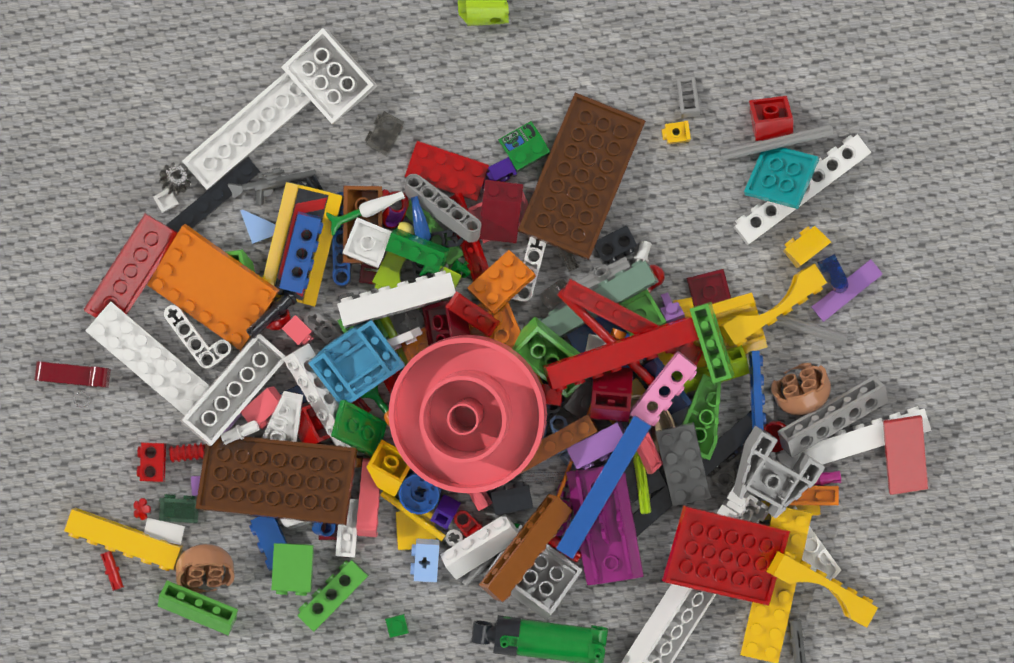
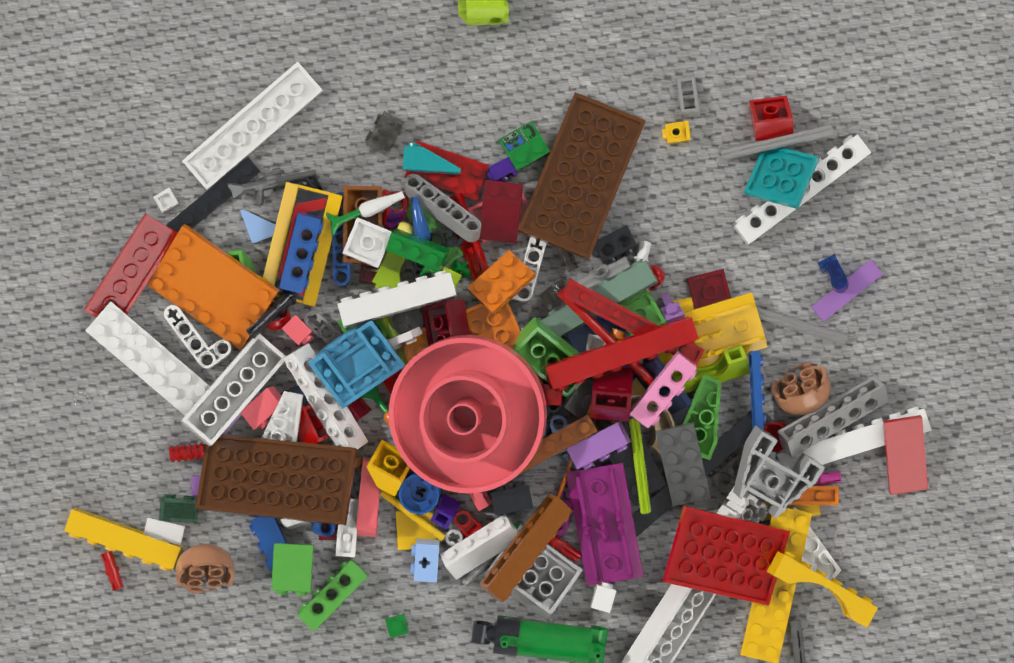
(72, 374): dark red beam -> none
(141, 509): red plant -> none
(157, 462): red brick -> none
(182, 182): clear smoke gear -> none
(197, 607): bright green brick -> none
(239, 432): white axle -> none
(329, 75): white slope -> none
(358, 428): green tile -> none
(422, 160): none -> teal slope
(472, 314): red tile -> none
(603, 487): blue tile -> none
(603, 597): none -> white brick
(649, 455): coral tile -> none
(712, 342): bright green brick -> none
(803, 284): yellow arch -> none
(806, 246): yellow slope -> none

